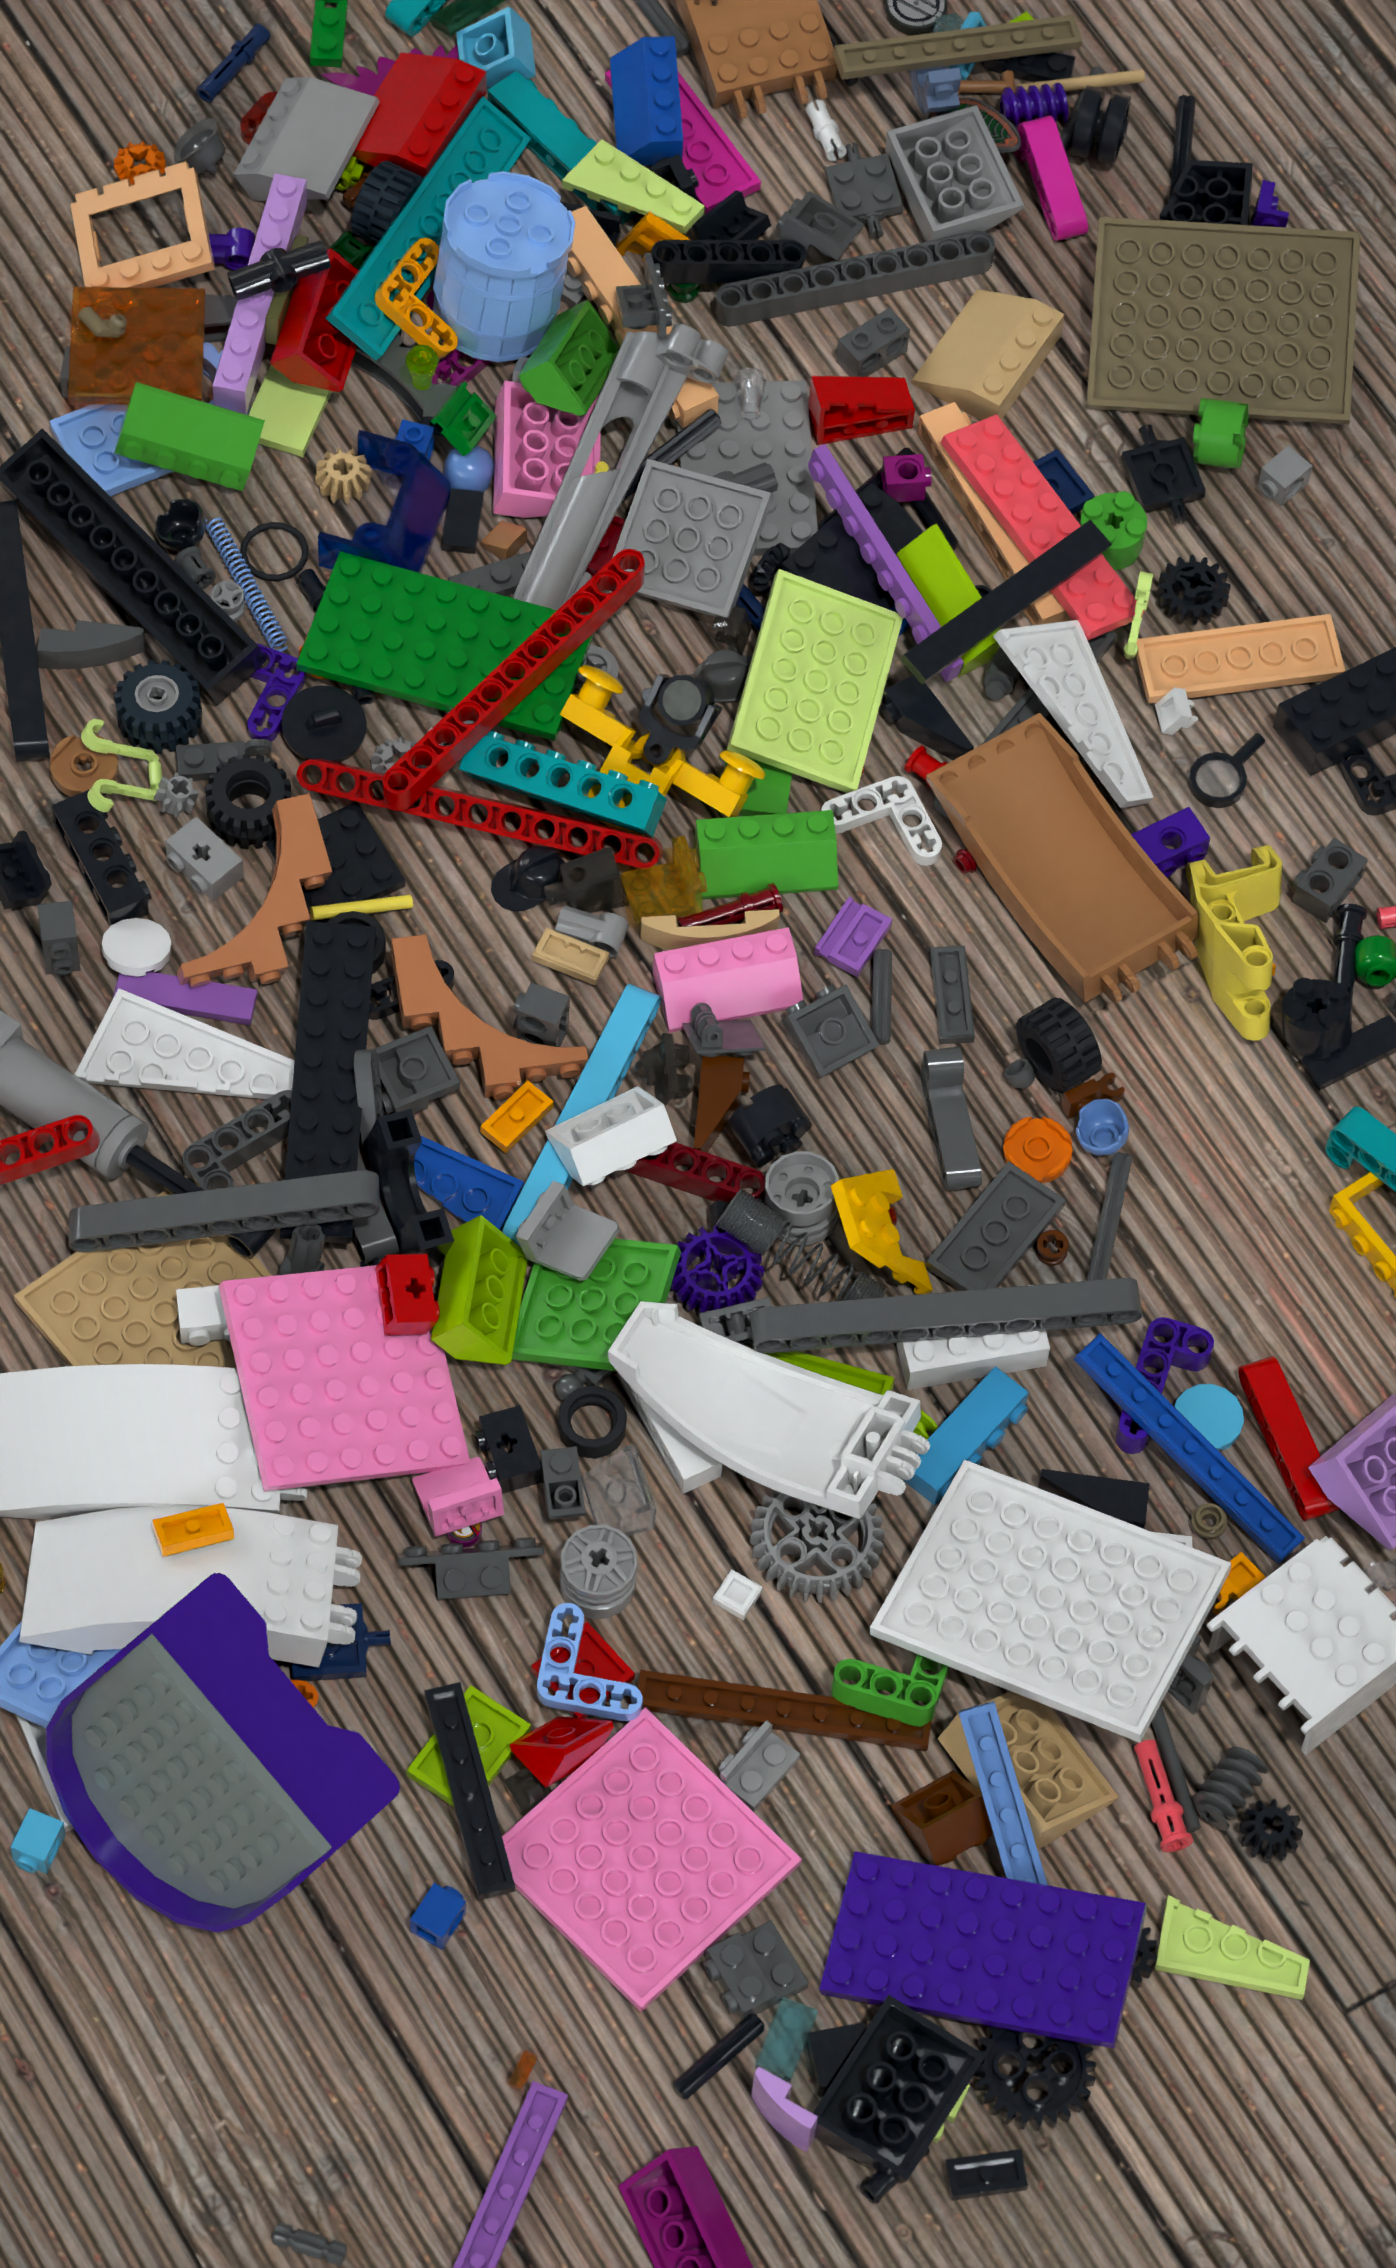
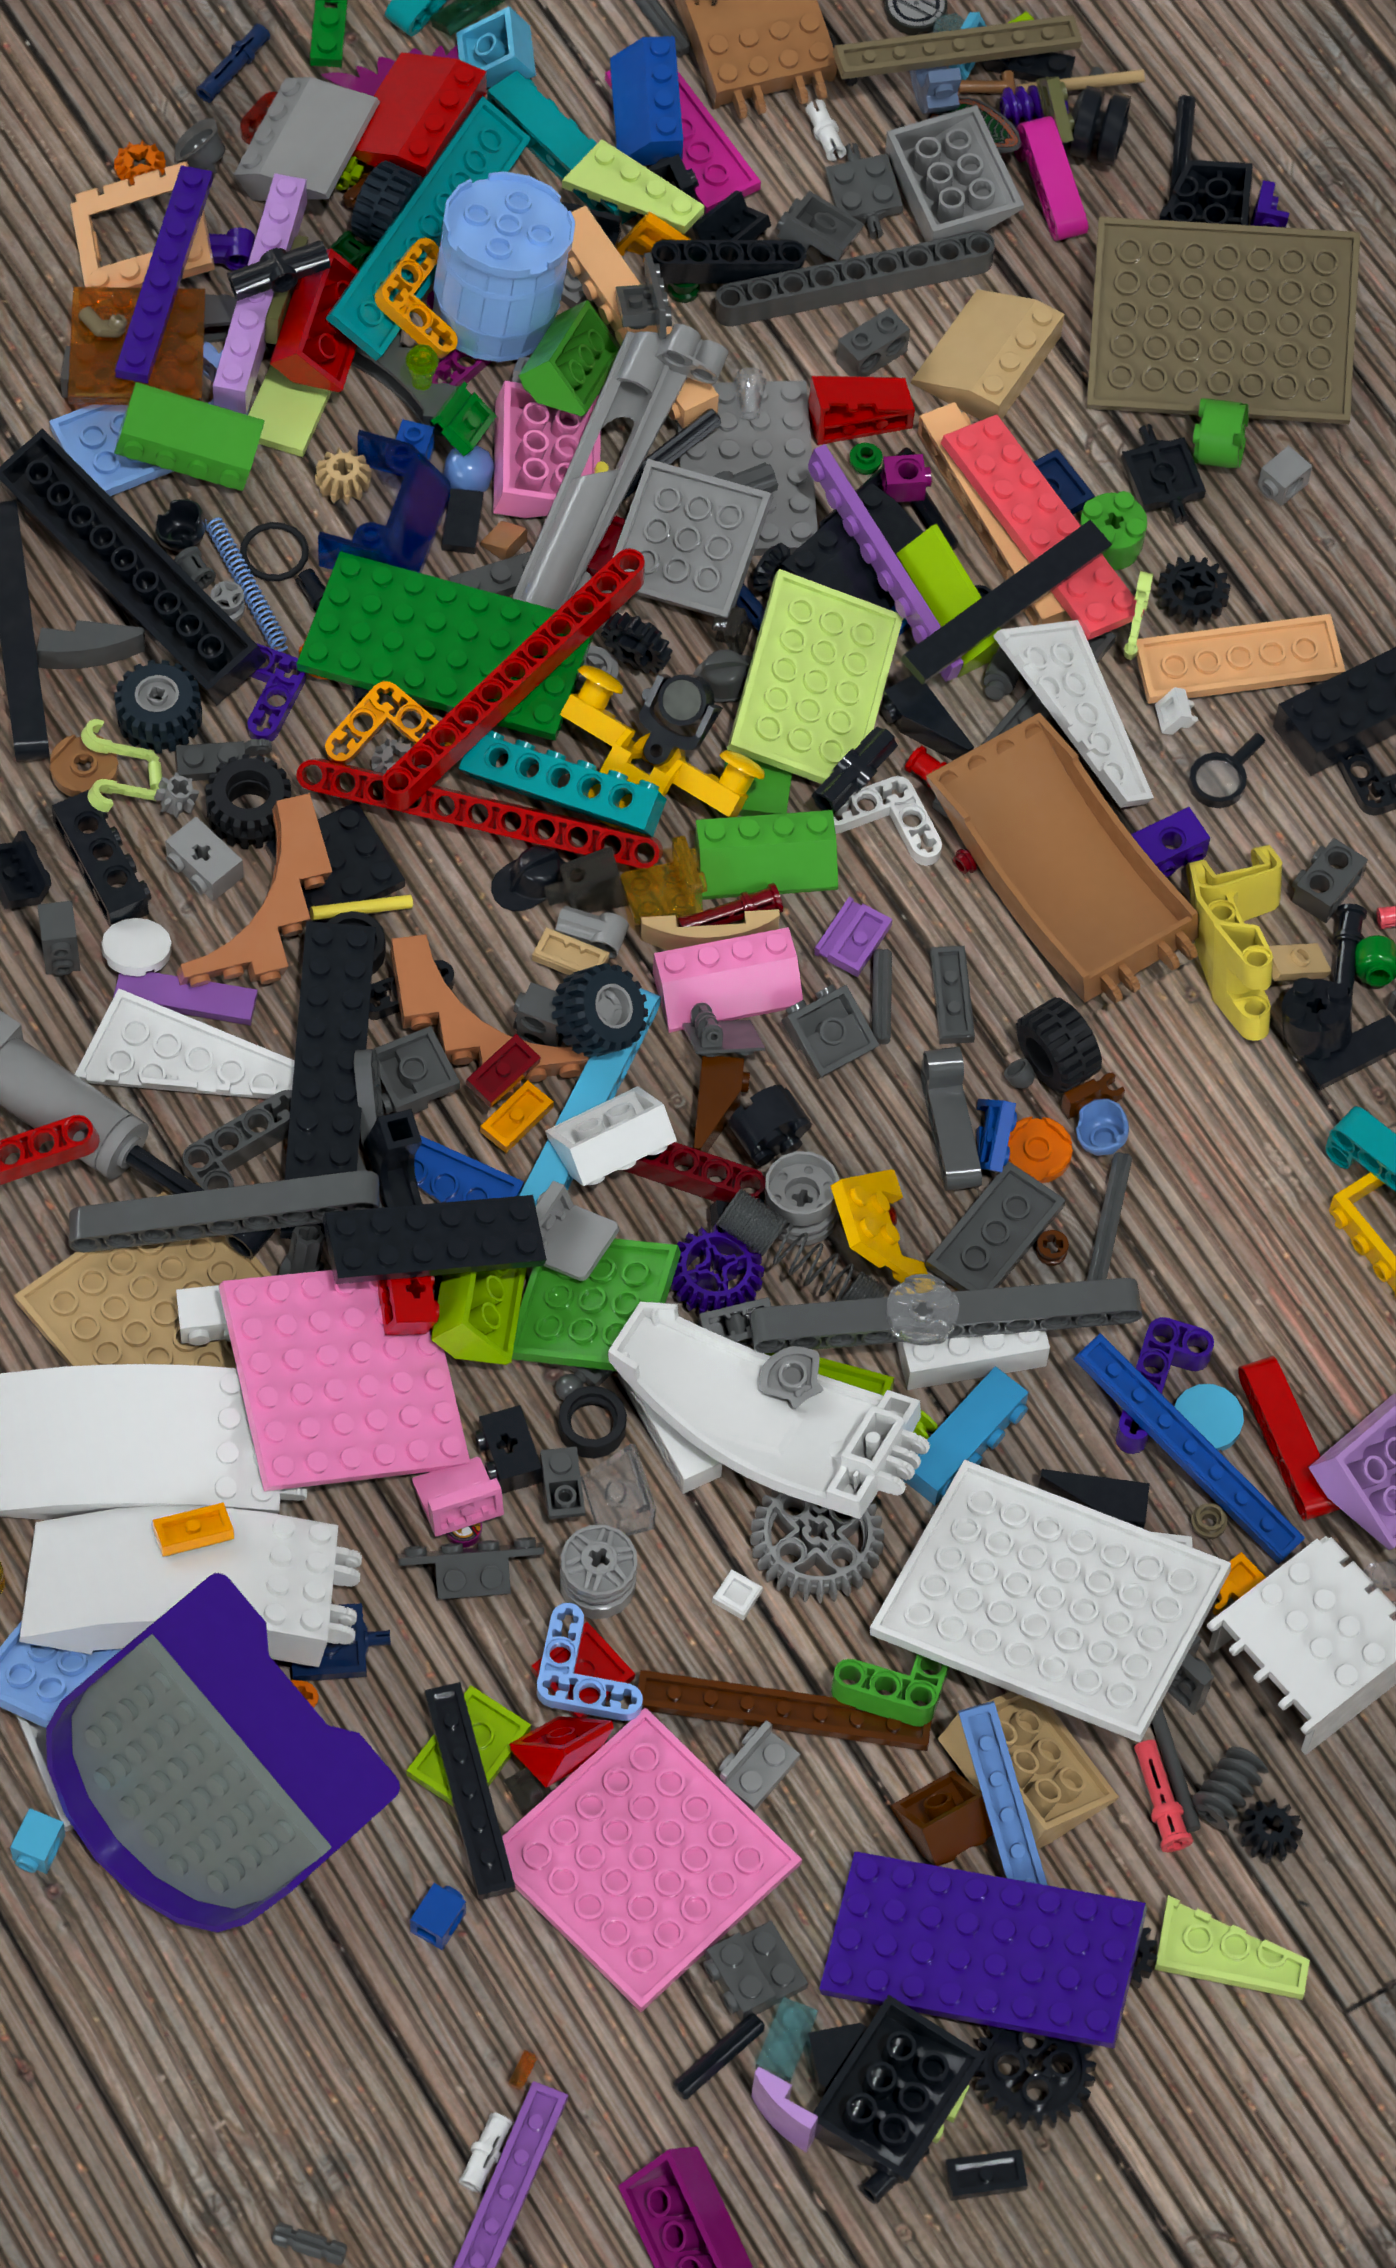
(164, 274): none -> dark purple plate
(324, 724): black shield -> none
(380, 715): none -> light orange beam
(434, 1239): none -> black plate
(485, 2152): none -> white pin
(503, 1070): none -> dark red plate
(599, 1010): none -> black wheel
(636, 642): none -> black gear
(661, 1067): clear smoke hips -> none
(791, 1375): none -> light grey animal
(855, 770): none -> black piece
(865, 465): none -> green plate
(917, 1329): none -> clear plate
(994, 1137): none -> blue wing
(1053, 98): none -> olive plate
(1298, 961): none -> tan plate

